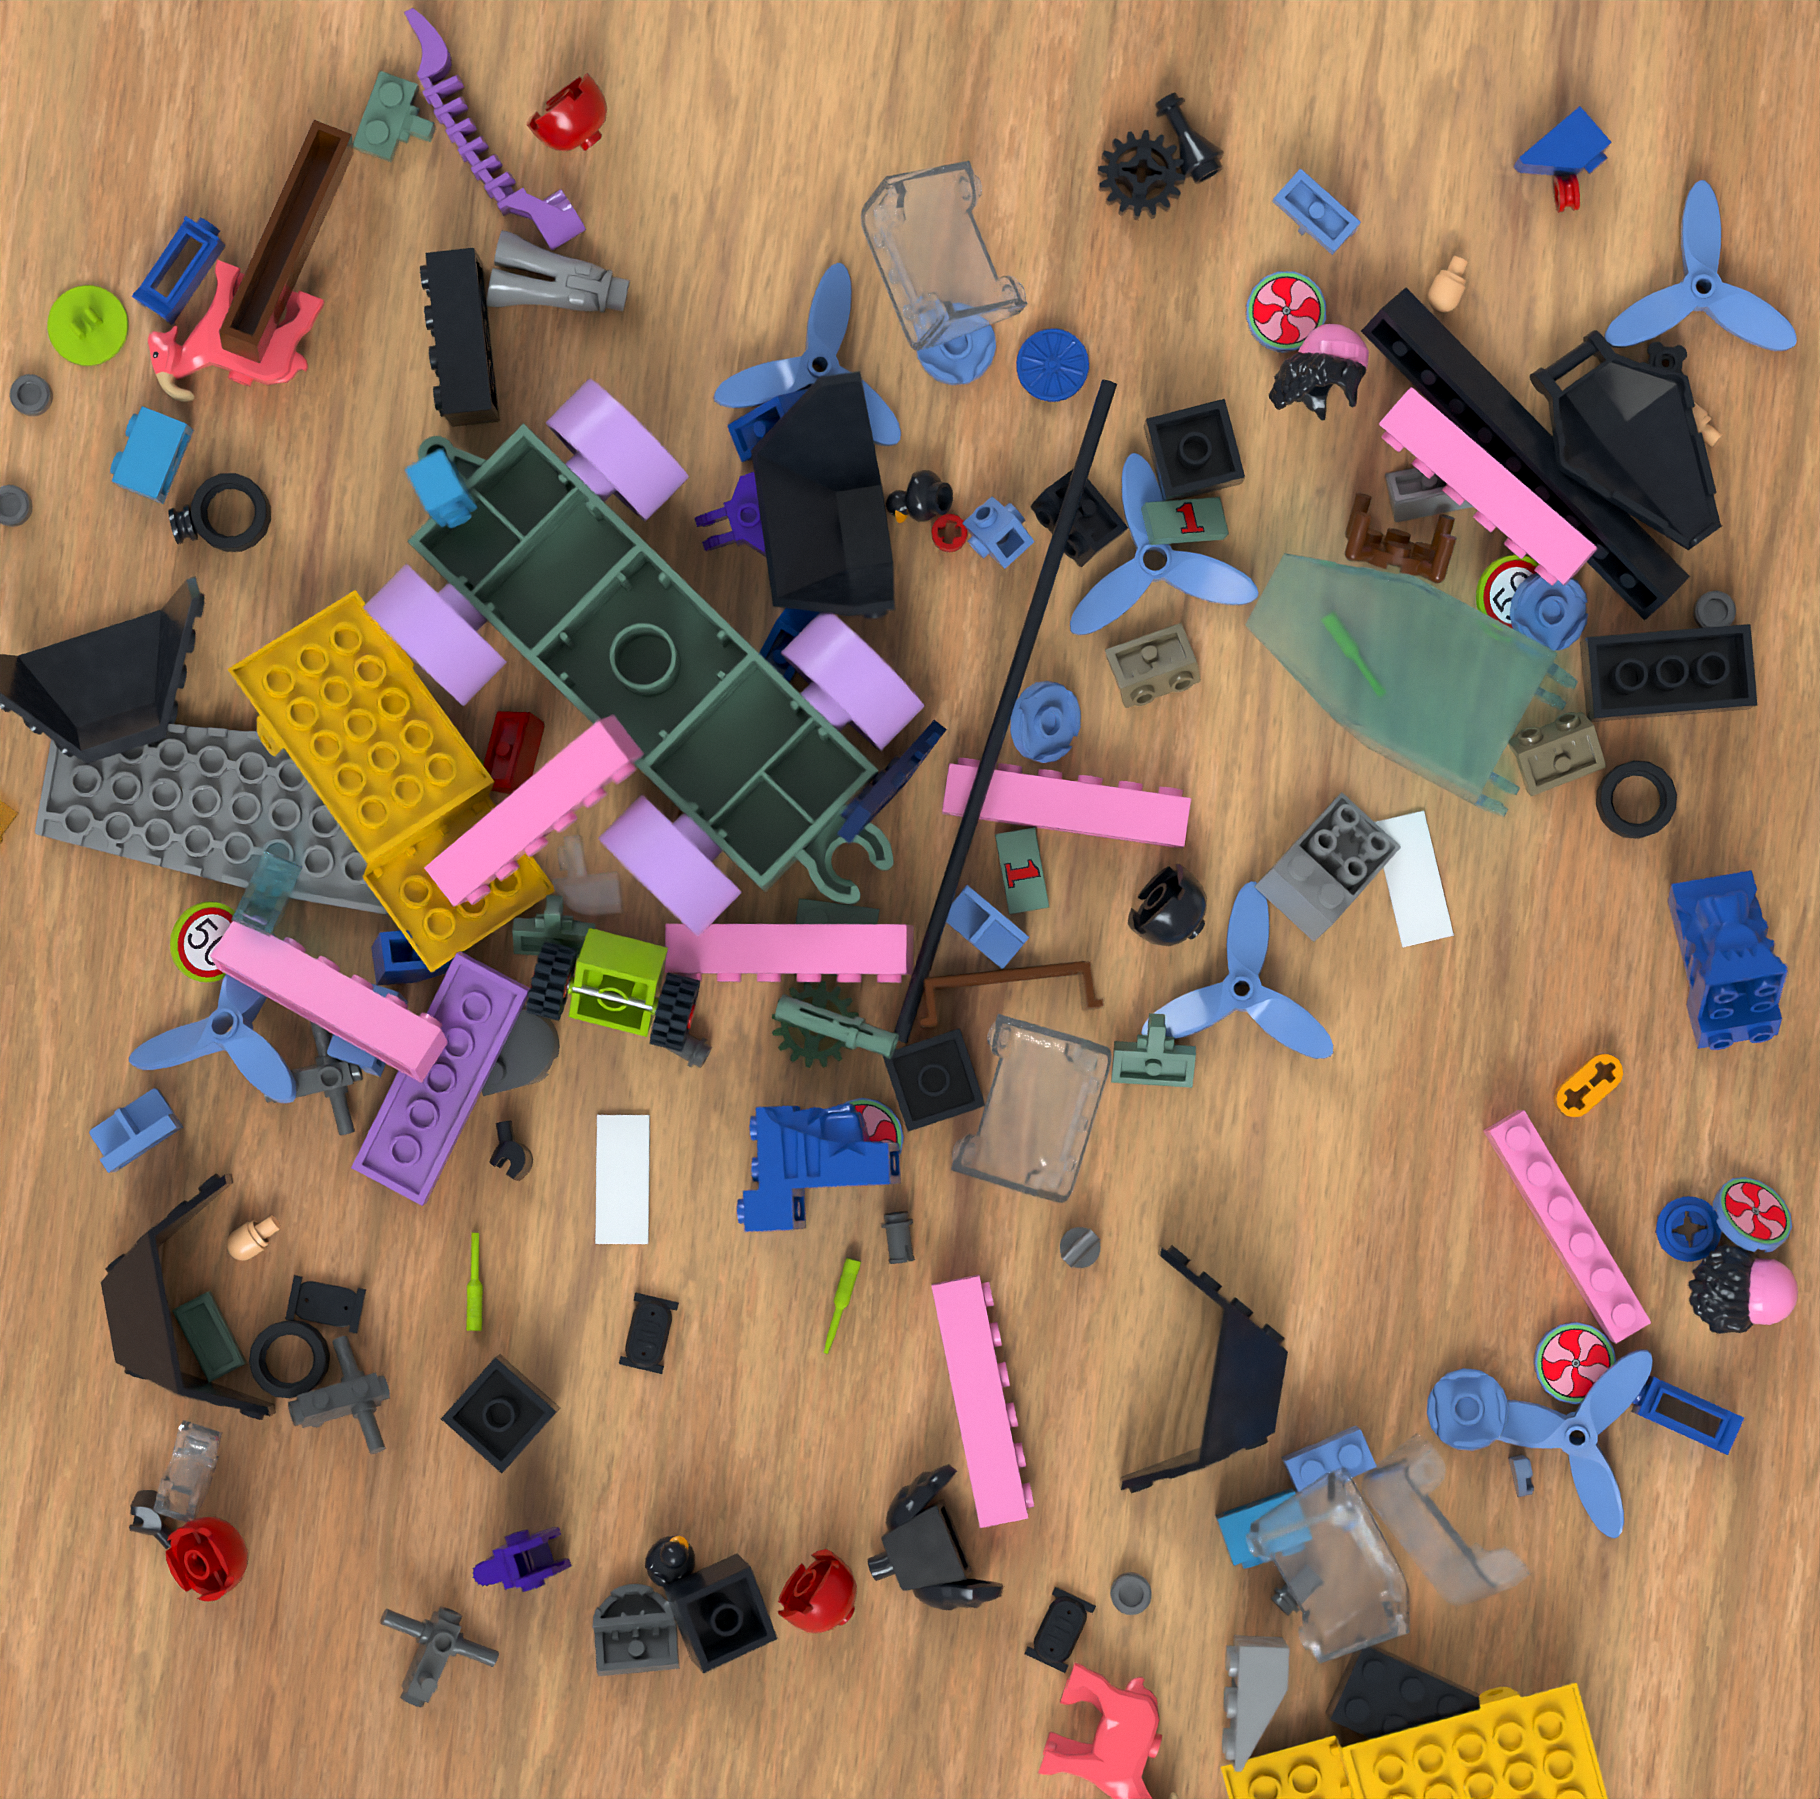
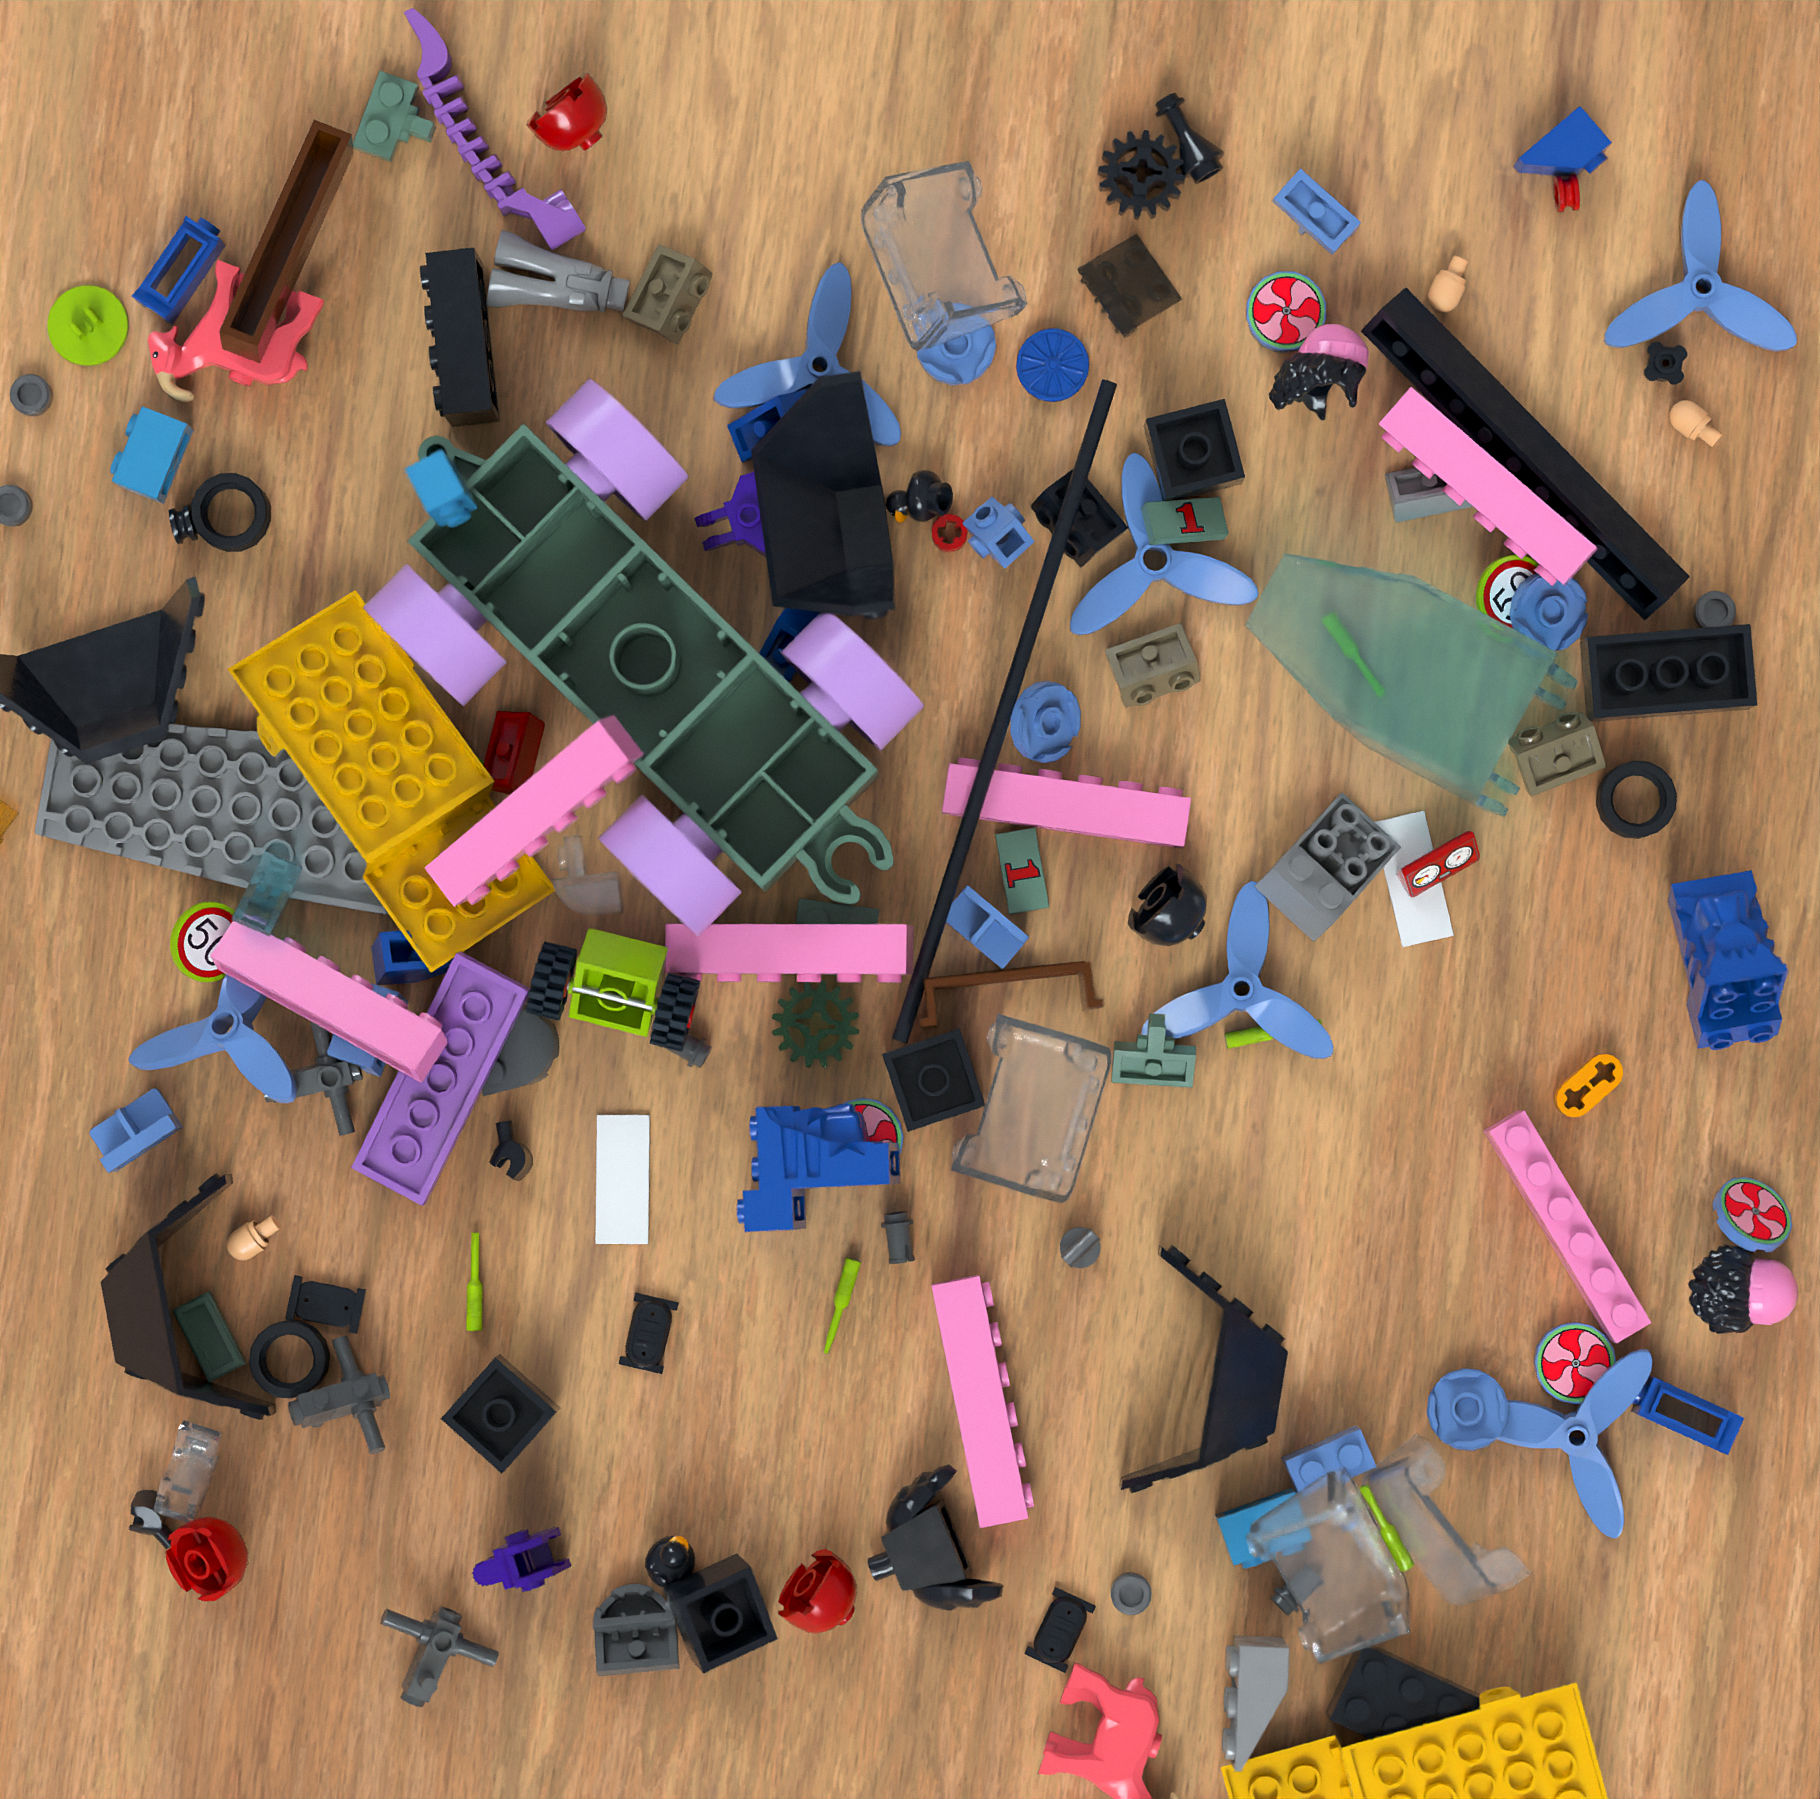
(551, 927): sand green hinge -> none
(668, 293): none -> dark tan bracket
(852, 1031): sand green pin -> none
(888, 783): dark blue wing -> none
(1128, 285): none -> clear smoke hinge
(1247, 1037): none -> lime piece
(1389, 1533): none -> lime piece
(1395, 548): reddish brown plate -> none
(1439, 864): none -> slope
(1521, 1473): sand blue tile -> none
(1632, 440): black windscreen -> none
(1699, 1213): blue gear -> none

